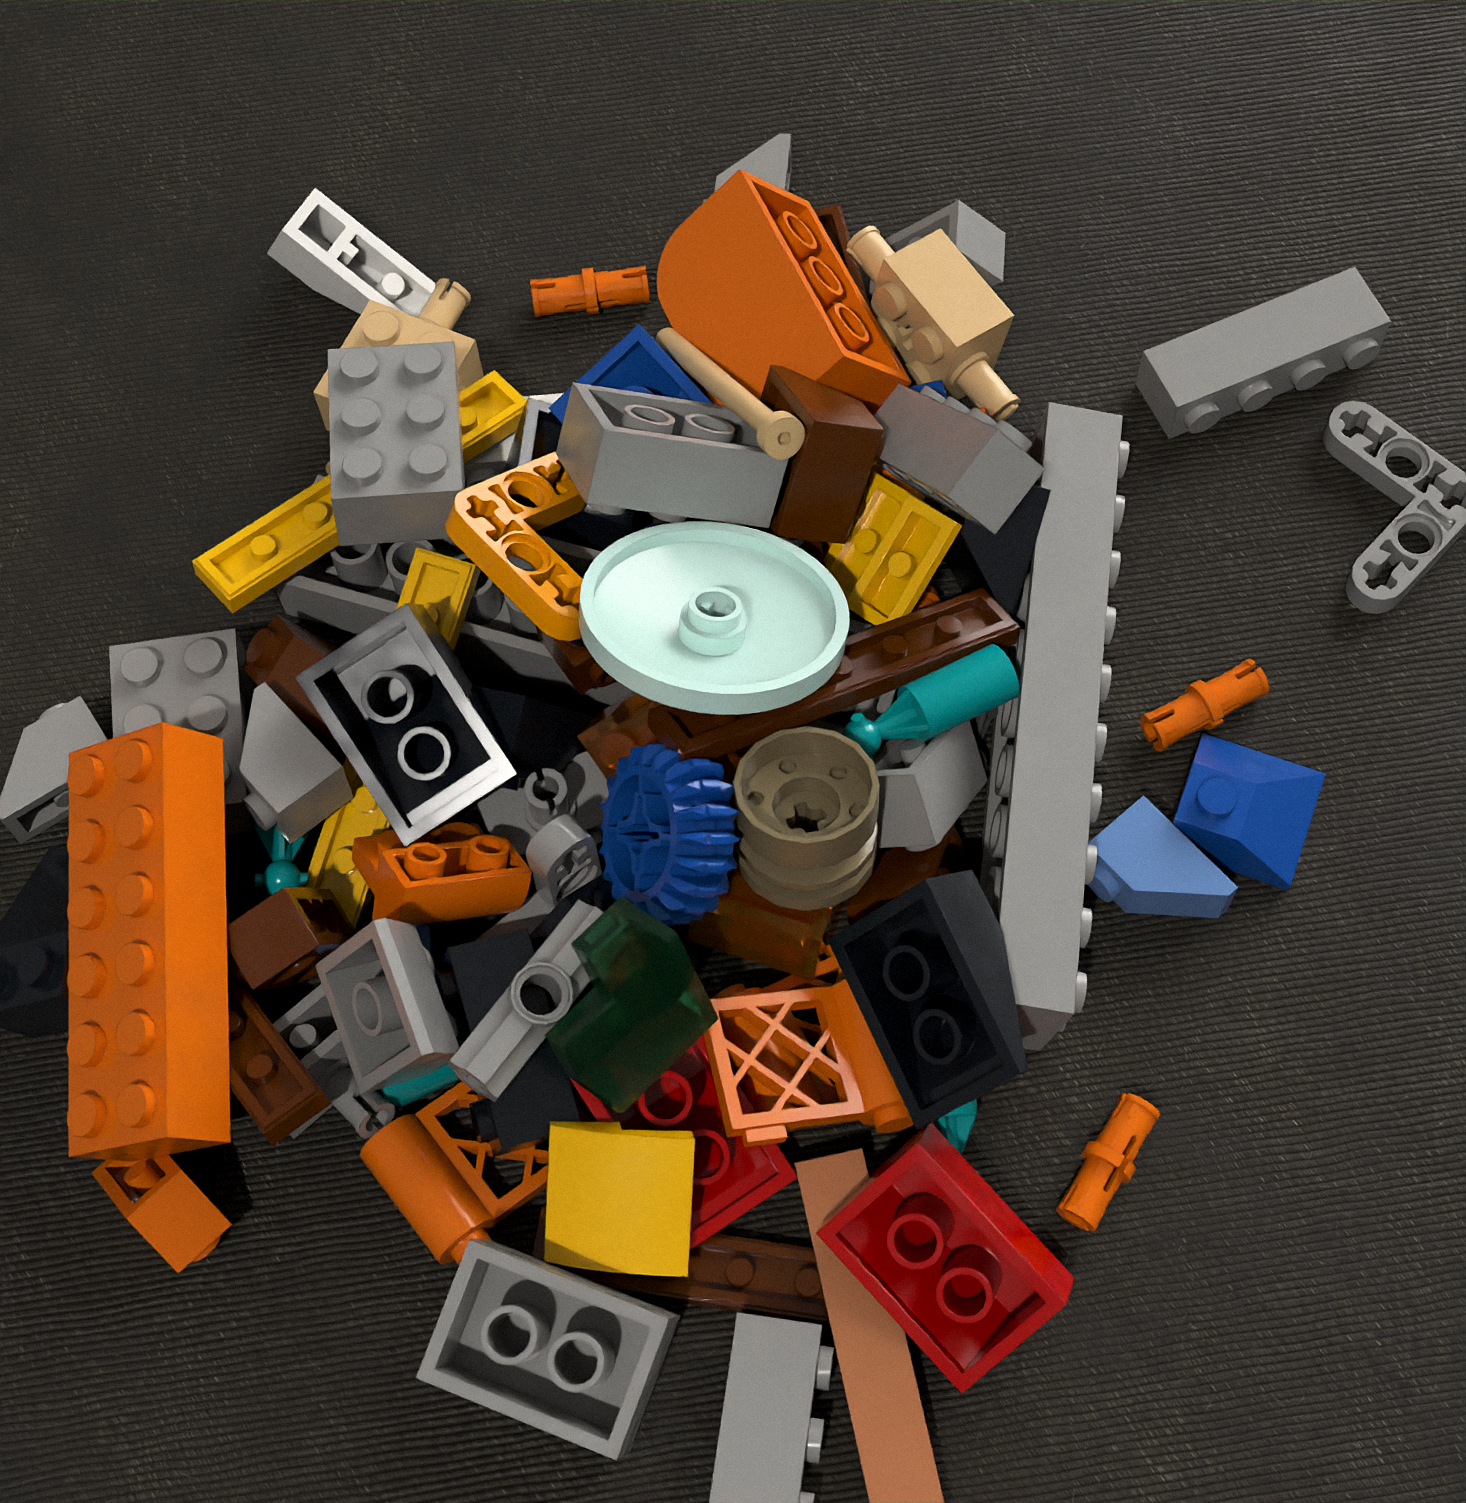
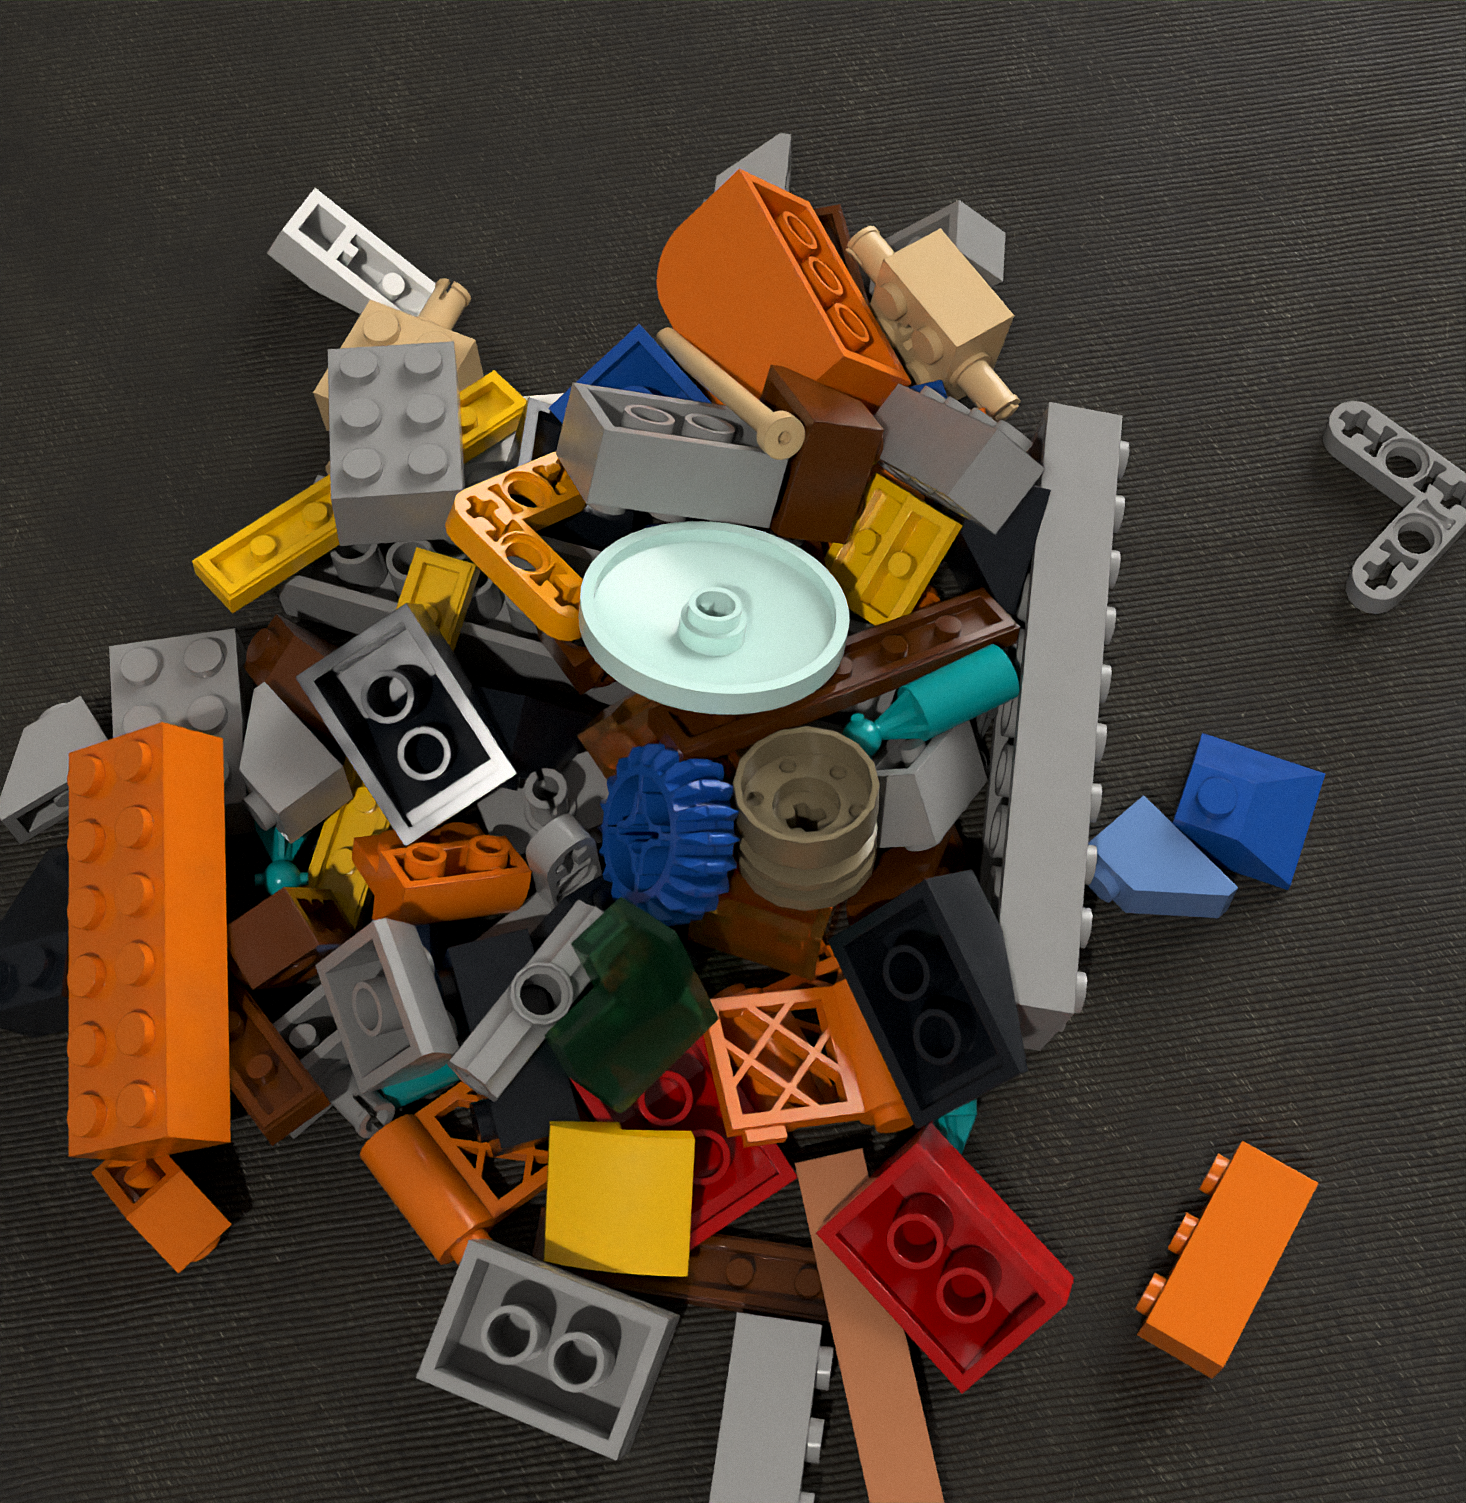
(590, 291): orange pin -> none
(1108, 1162): orange pin -> none
(1204, 705): orange pin -> none
(1224, 1258): none -> orange brick
(1262, 353): light grey brick -> none

